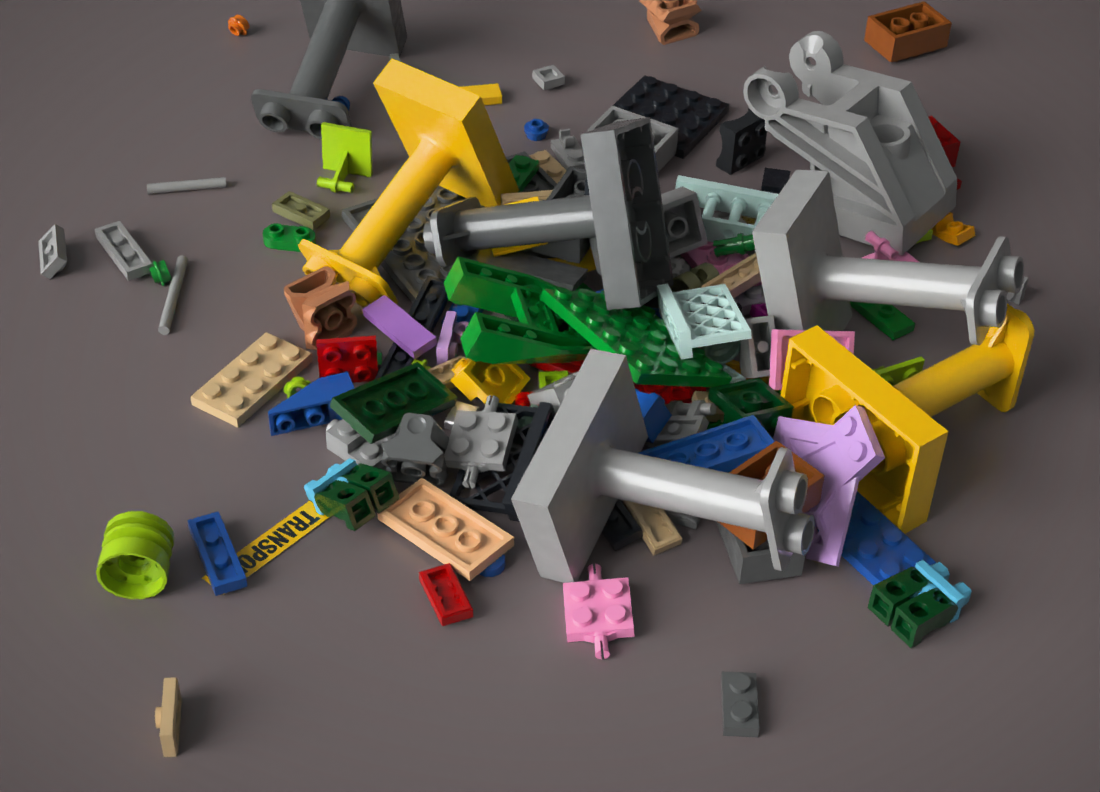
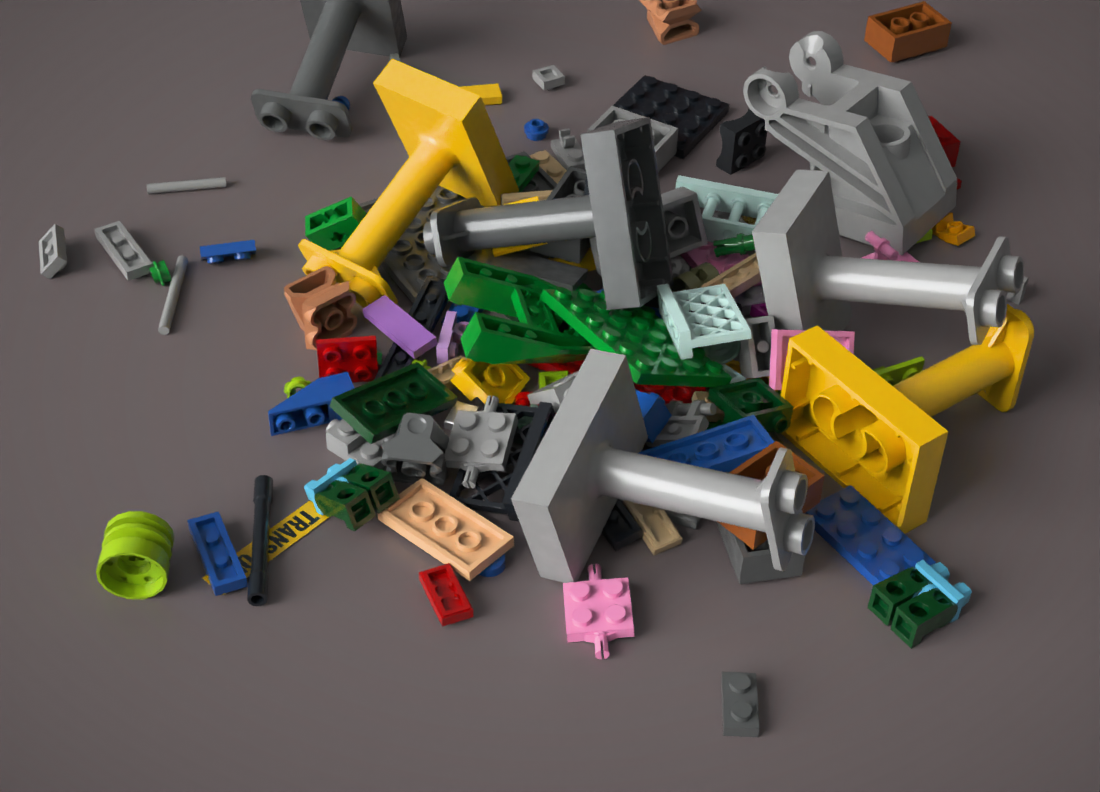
(169, 717): tan plate -> none
(216, 253): none -> blue plate
(238, 25): orange plate -> none
(251, 379): tan plate -> none
(258, 577): none -> black piece
(286, 237): green plate -> none
(301, 210): olive plate -> none
(334, 223): none -> green brick
(346, 152): lime plate -> none
(774, 180): black brick -> none
(845, 457): lavender plate -> none
(886, 318): green plate -> none

